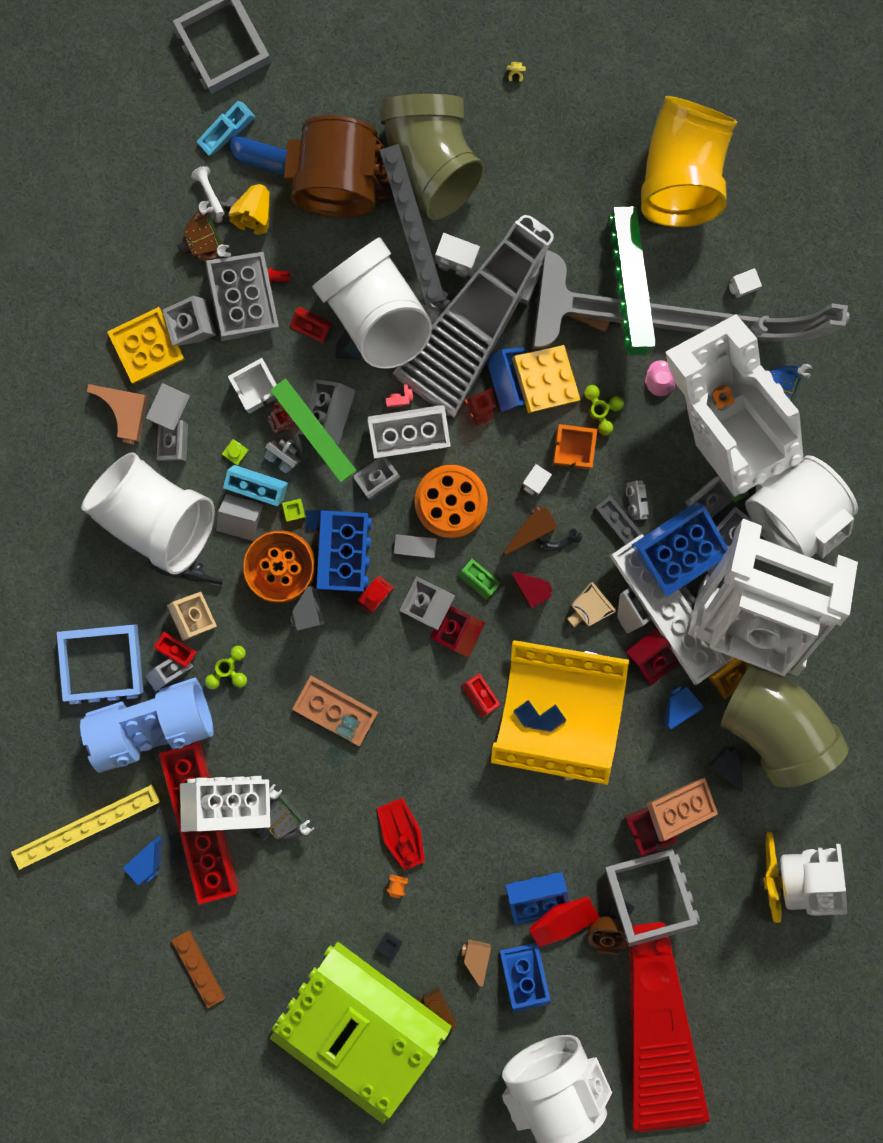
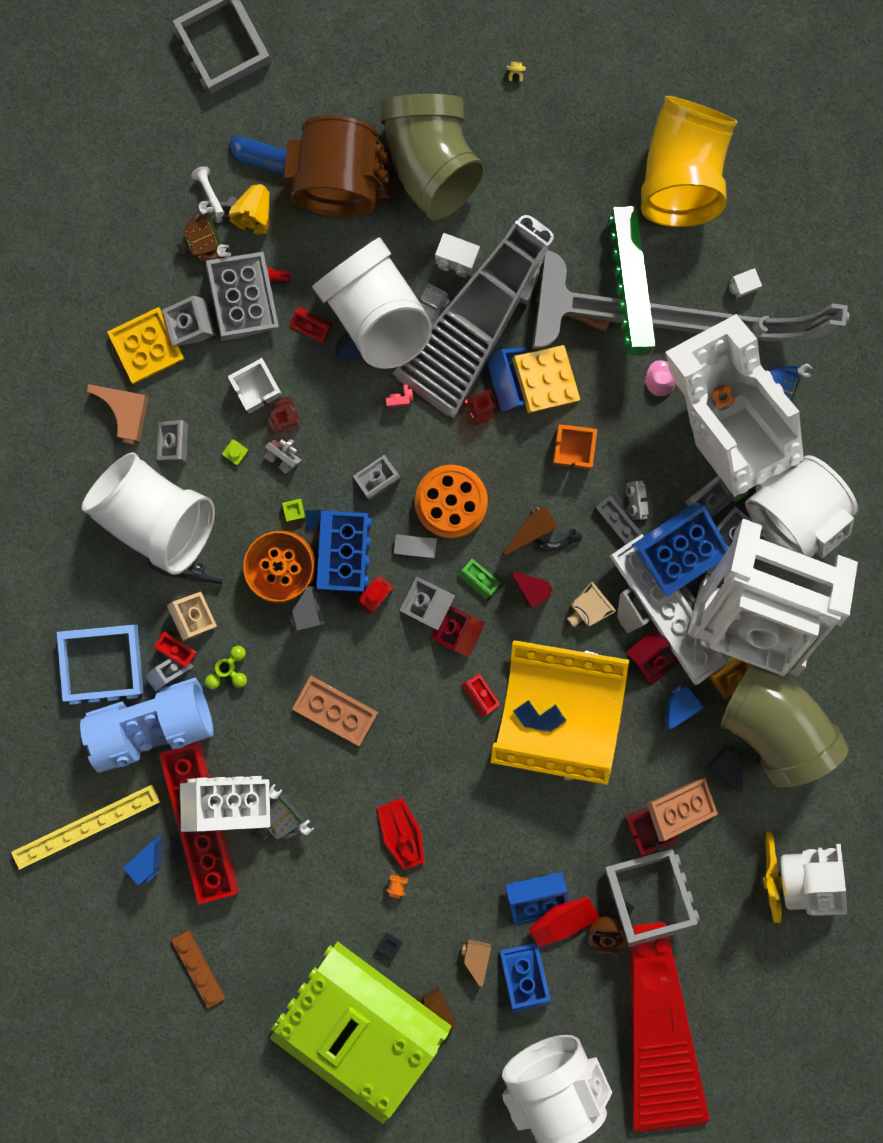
(167, 407): light grey slope -> none
(225, 127): medium azure slope -> none
(238, 517): light grey slope -> none
(255, 485): medium azure brick -> none
(313, 430): bright green tile -> none
(331, 405): dark grey slope -> none
(349, 722): clear light blue wheel -> none
(409, 431): white brick -> none
(412, 223): dark grey plate -> none
(536, 480): white brick -> none
(616, 404): lime piece -> none

